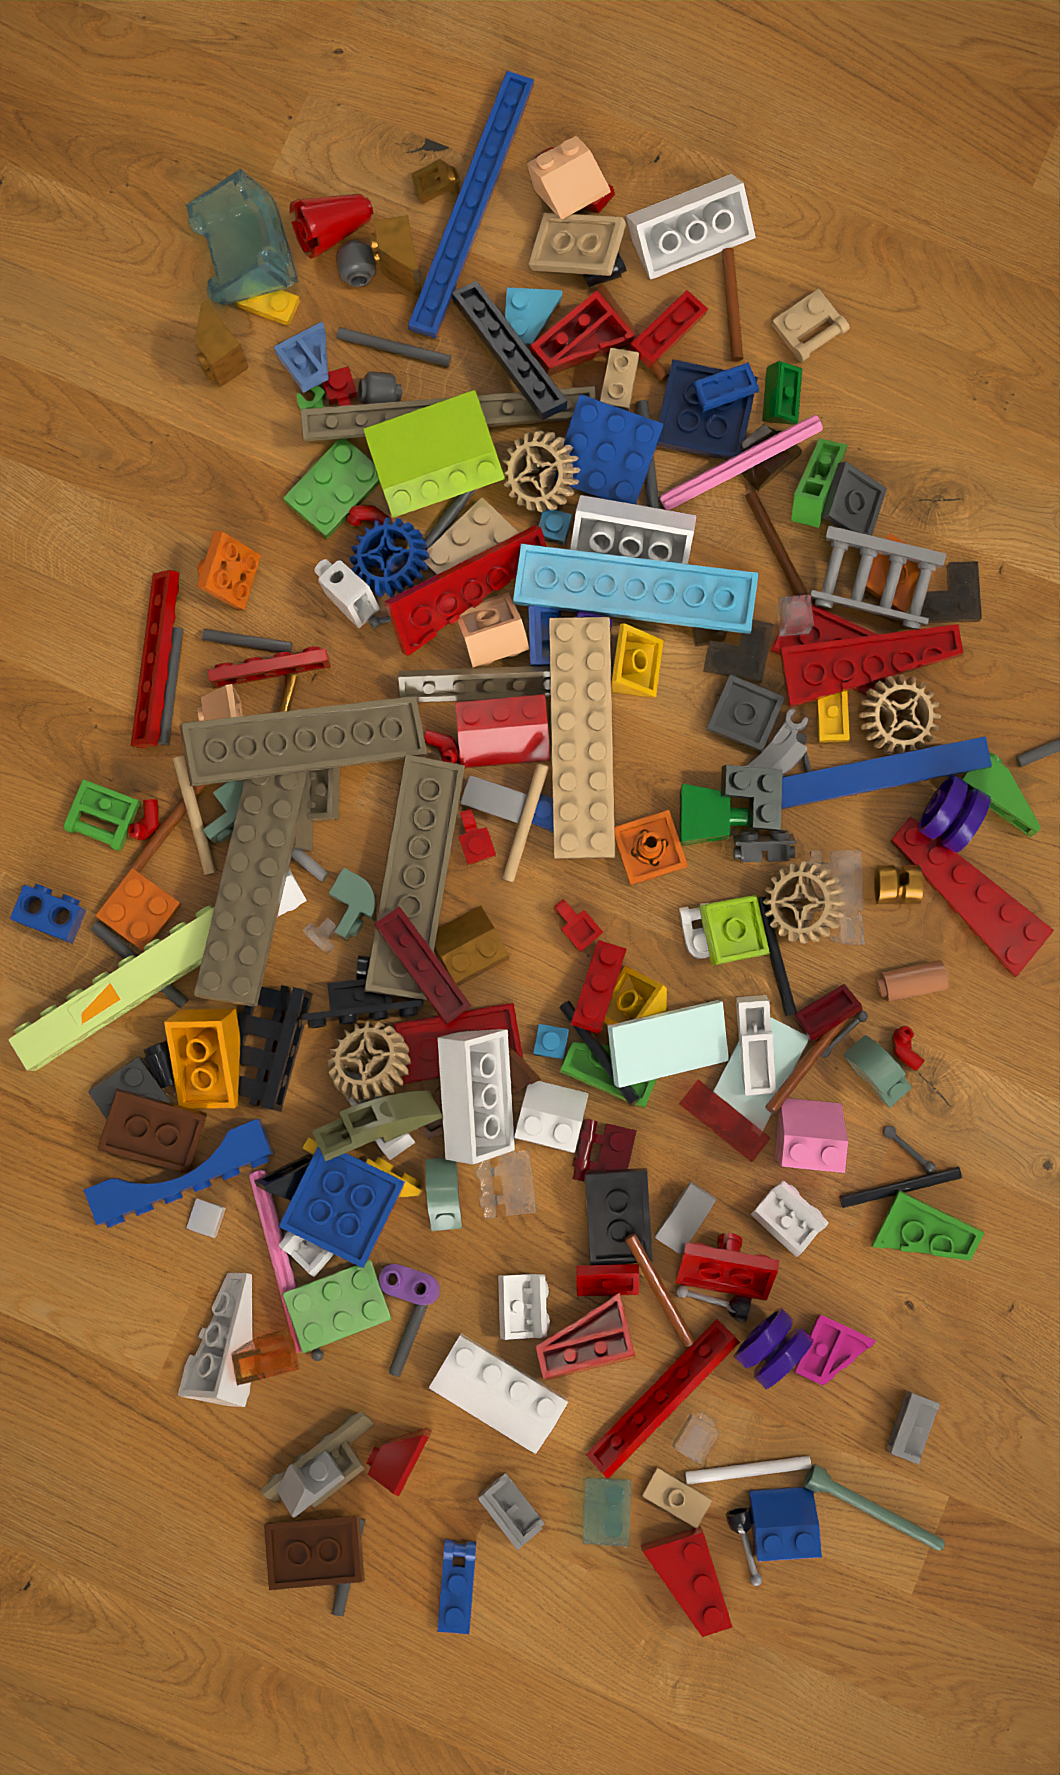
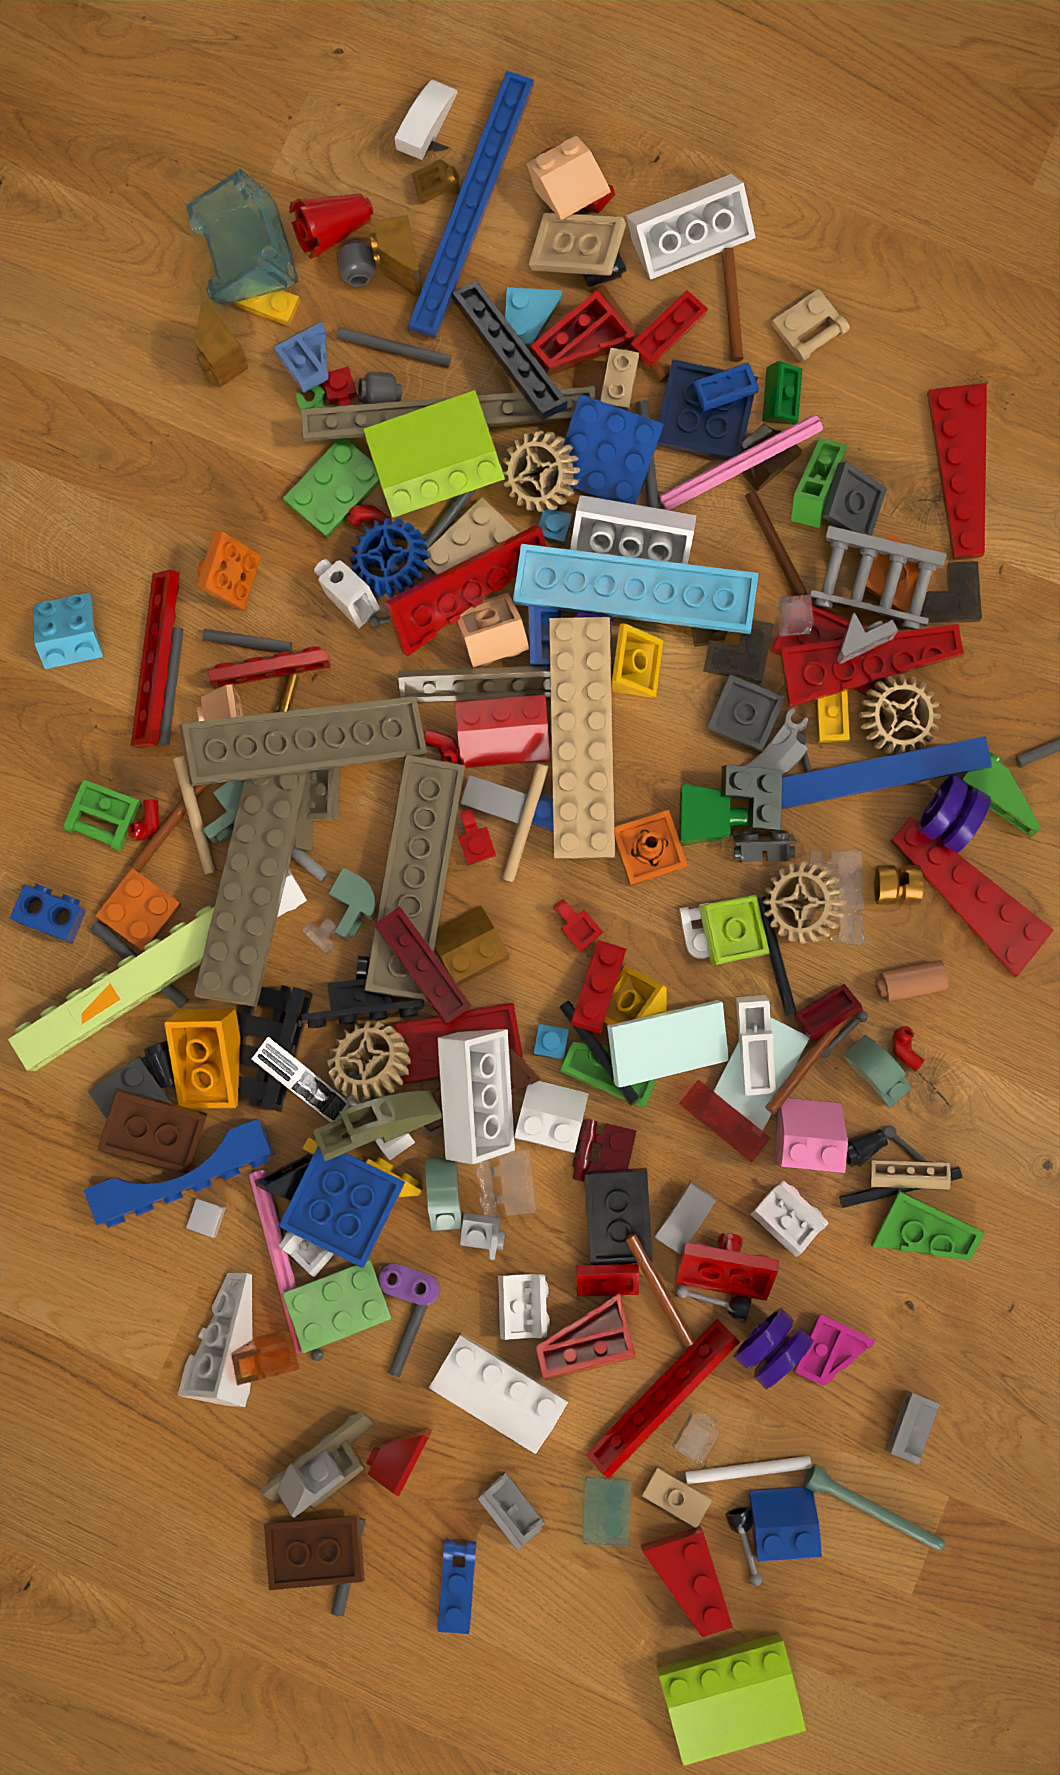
(66, 631): none -> medium azure bracket
(300, 1080): none -> sticker
(425, 119): none -> white slope
(482, 1232): none -> light grey bracket
(731, 1698): none -> lime slope
(859, 642): none -> light grey slope
(864, 1146): none -> black cone
(910, 1174): none -> tan piece
(960, 445): none -> red wing

